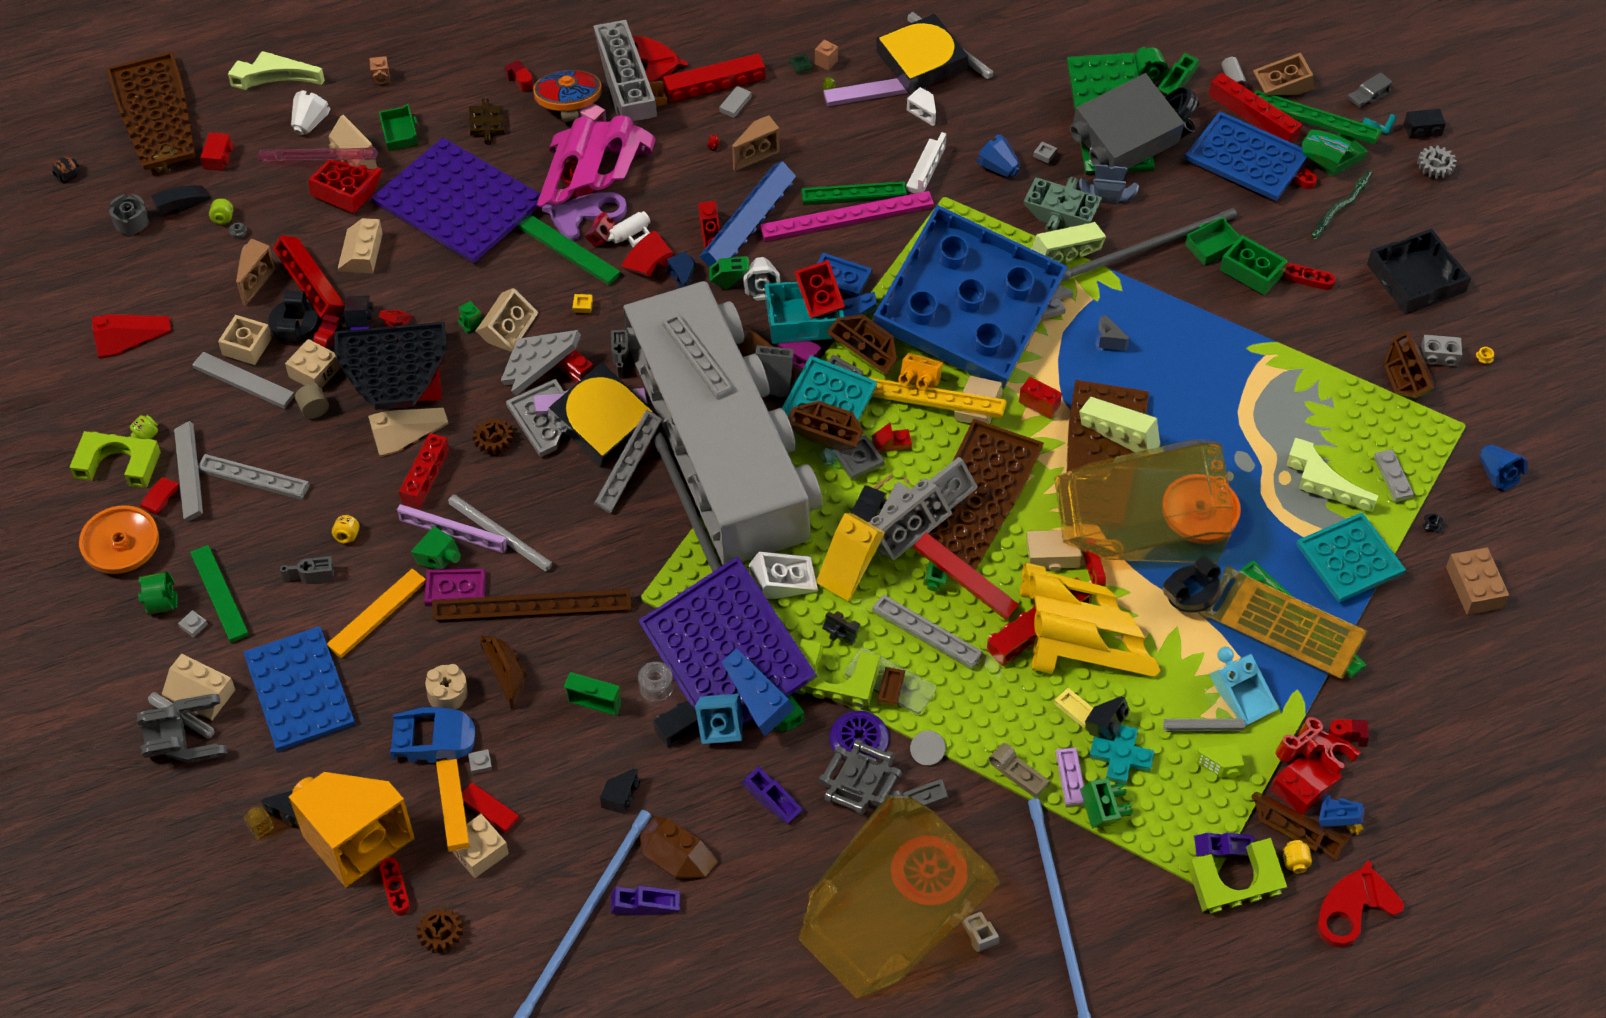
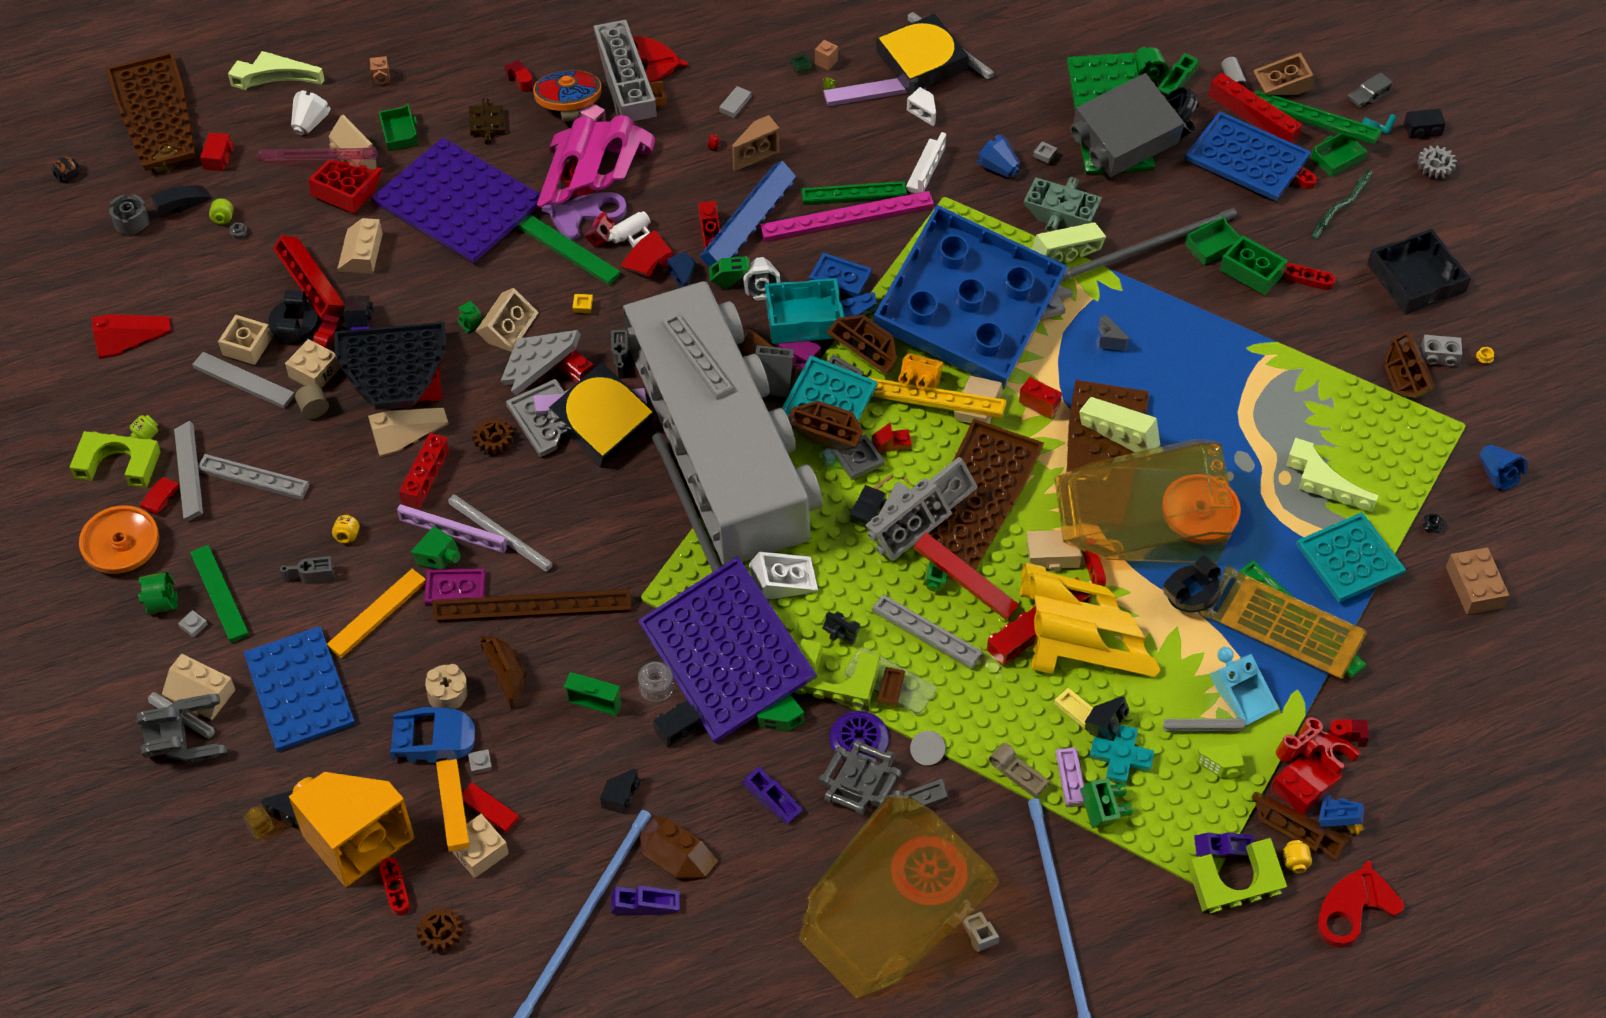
(254, 269): medium nougat slope -> none
(395, 317): red slope -> none
(628, 461): light grey tile -> none
(714, 77): red brick -> none
(720, 718): dark azure slope -> none
(760, 695): blue wedge -> none
(819, 289): red slope -> none
(849, 555): yellow slope -> none
(1110, 185): sand blue piece -> none
(1325, 148): green slope -> none
(1393, 475): light grey plate -> none

